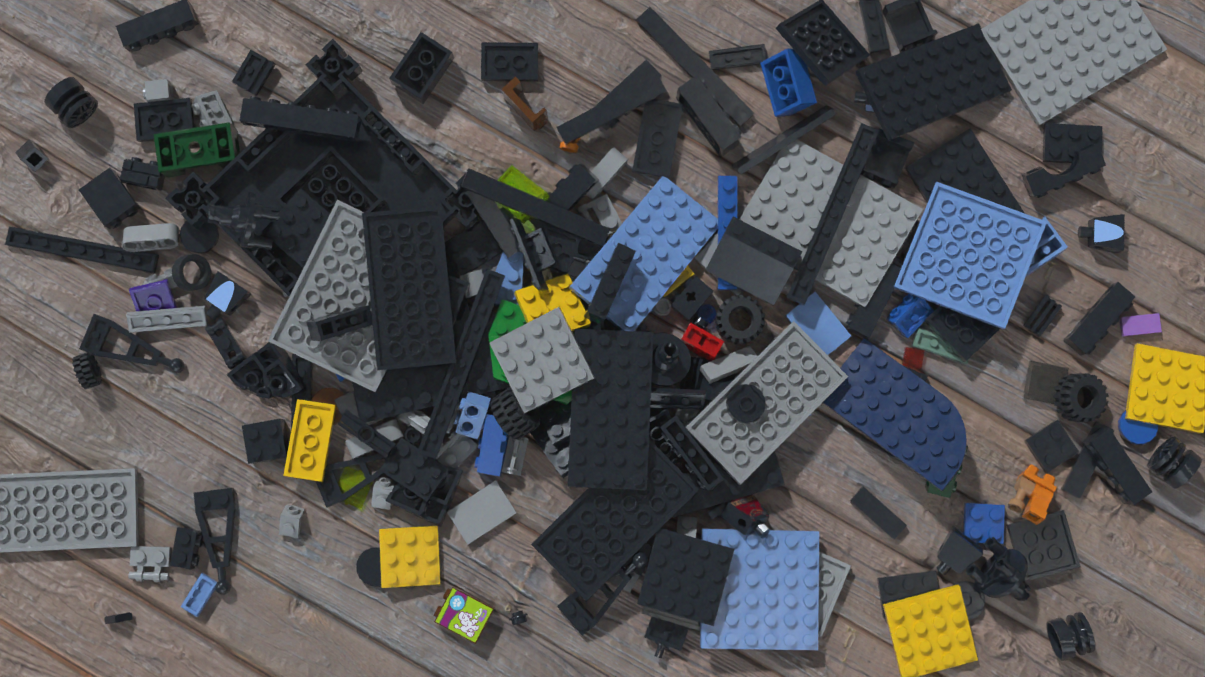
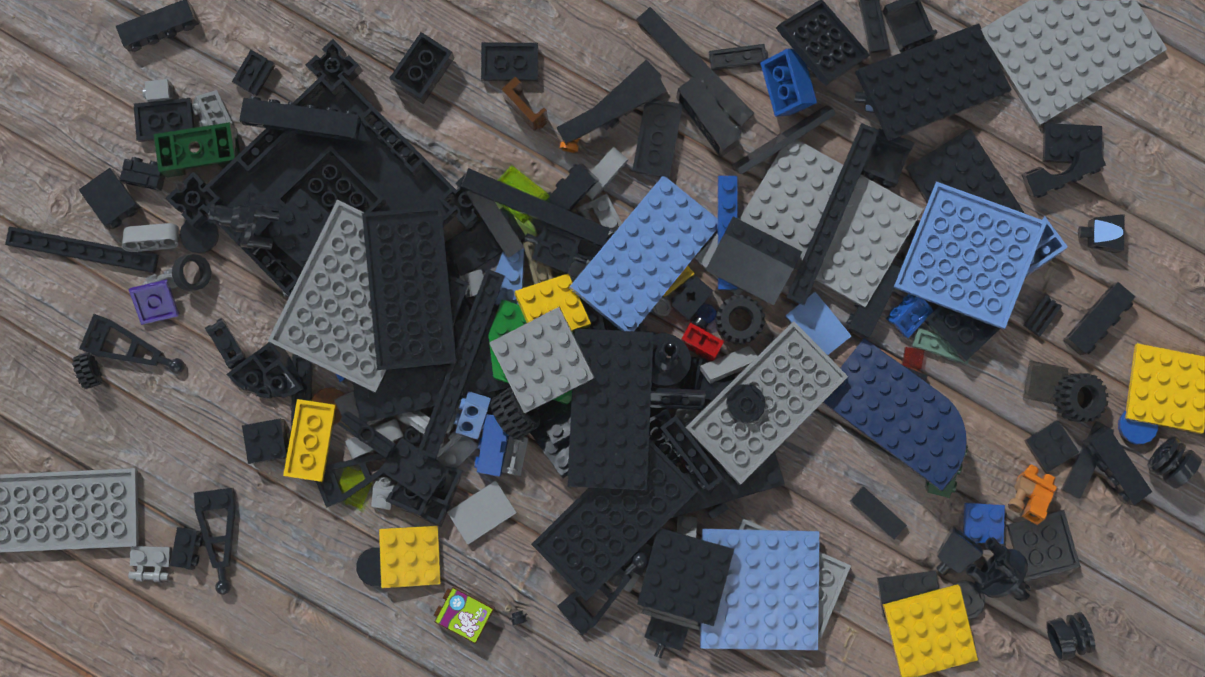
(31, 155): black brick -> none
(71, 102): black wheel -> none
(118, 618): black tile -> none
(167, 319): light grey tile -> none
(199, 595): medium blue plate -> none
(225, 296): black torso -> none
(291, 521): light grey bracket -> none
(339, 323): black slope -> none
(536, 251): black bracket -> none
(609, 283): black brick -> none
(747, 516): black torso -> none
(1140, 324): medium lavender tile -> none

